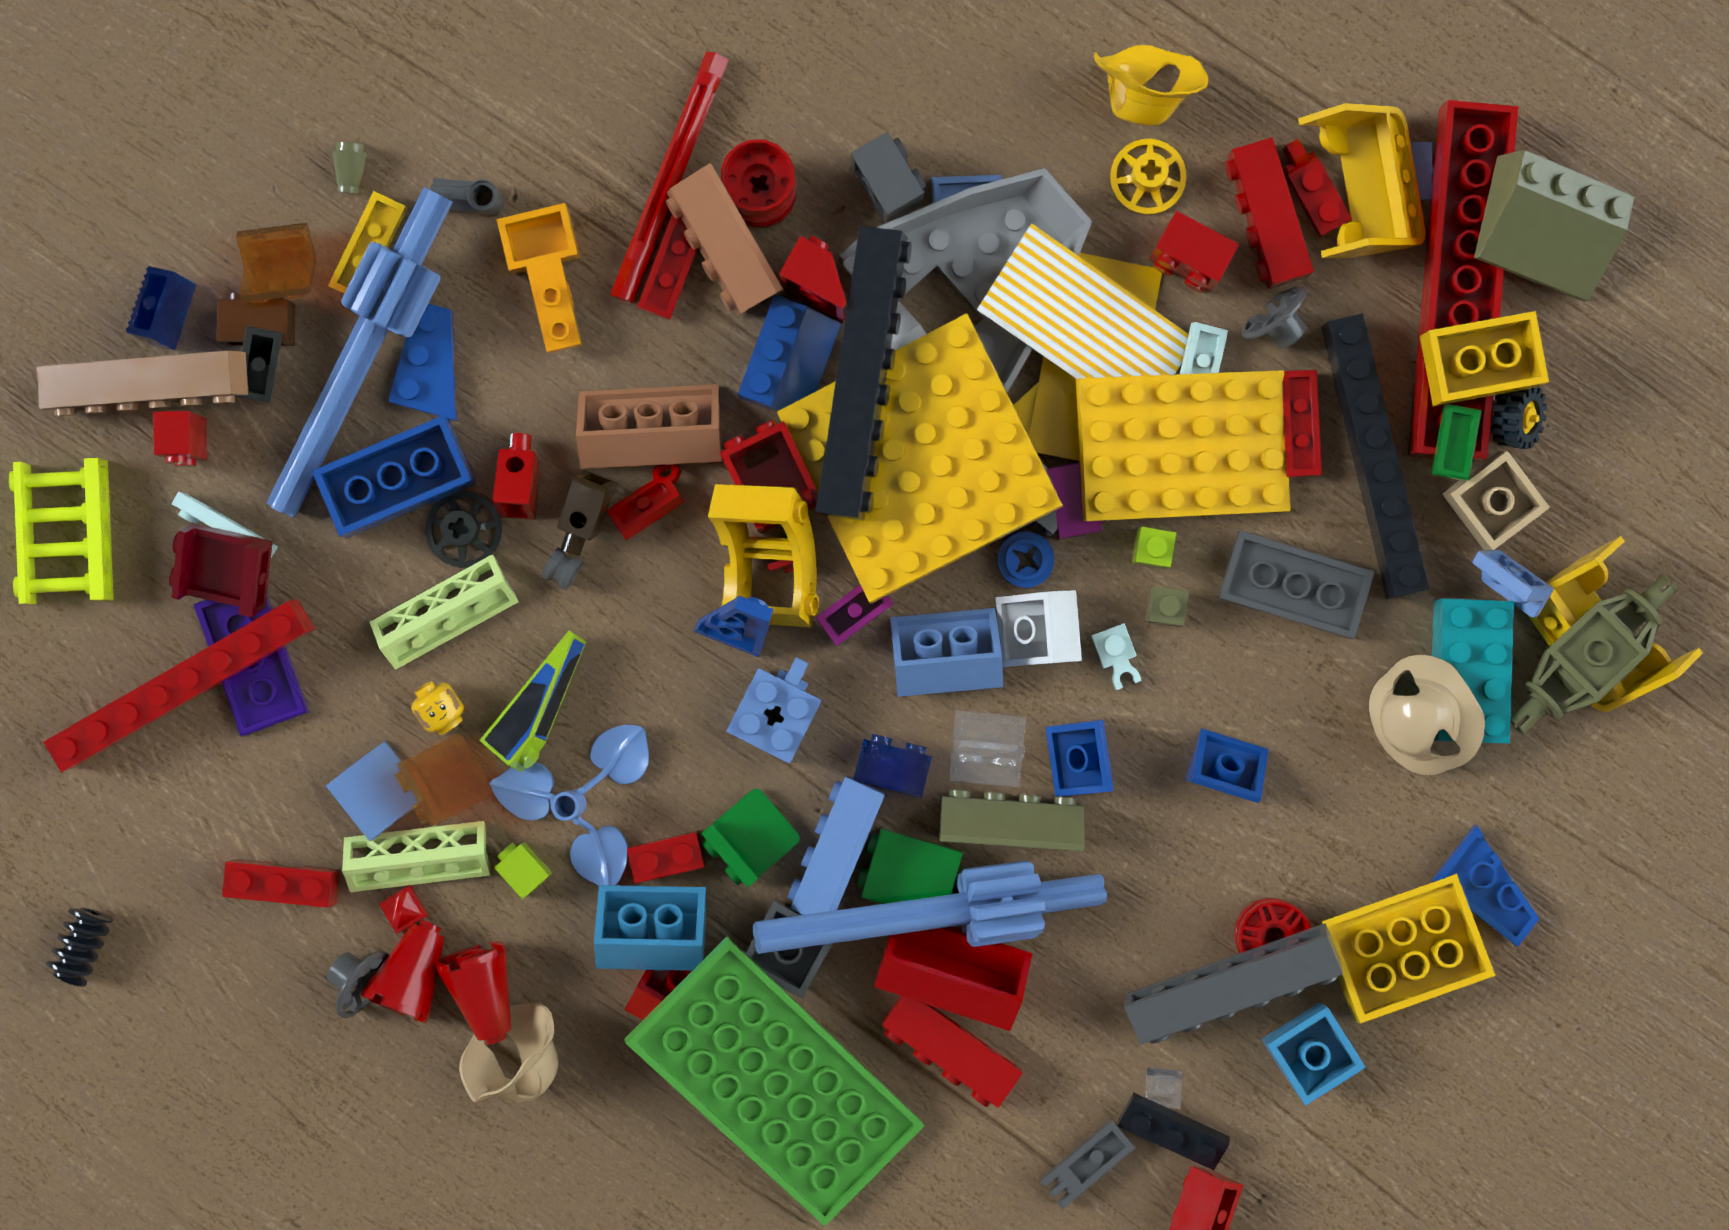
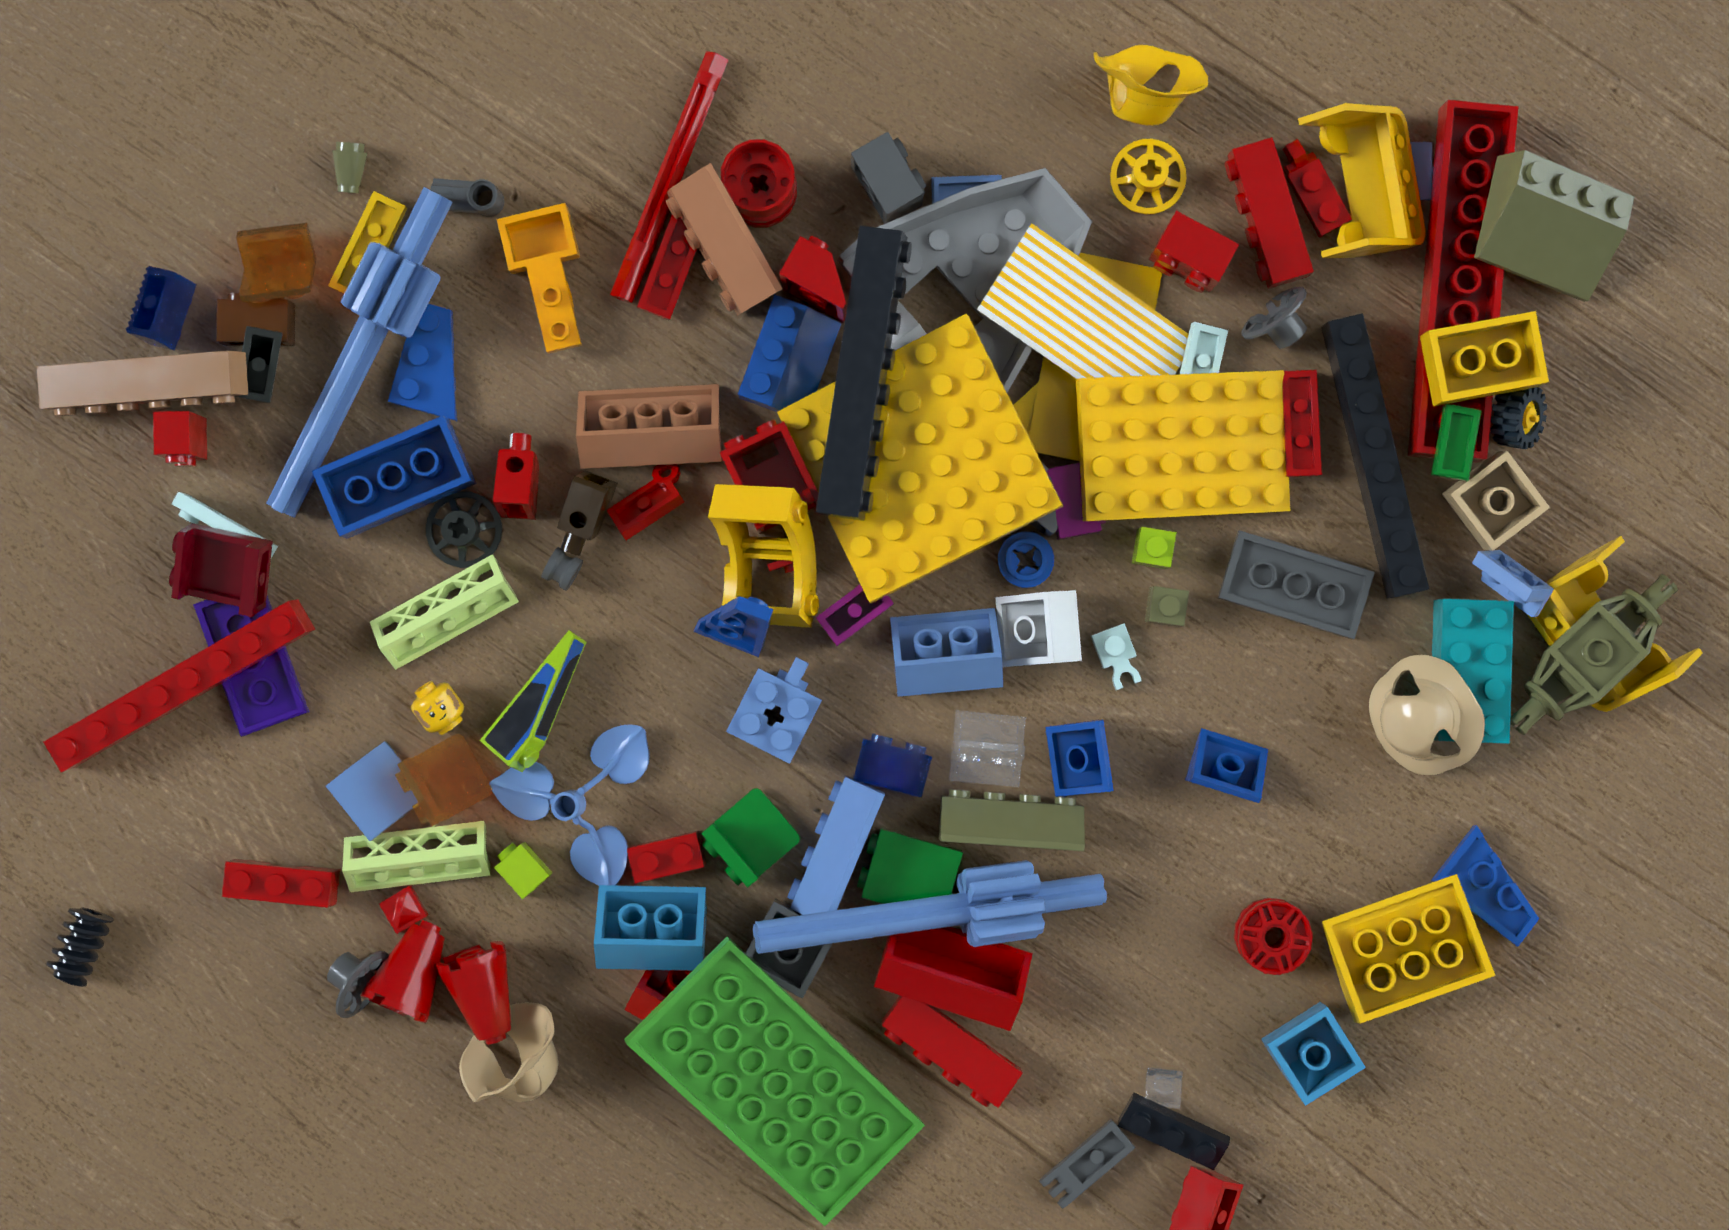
(93, 512): neon yellow fence -> none
(1233, 985): dark grey brick -> none

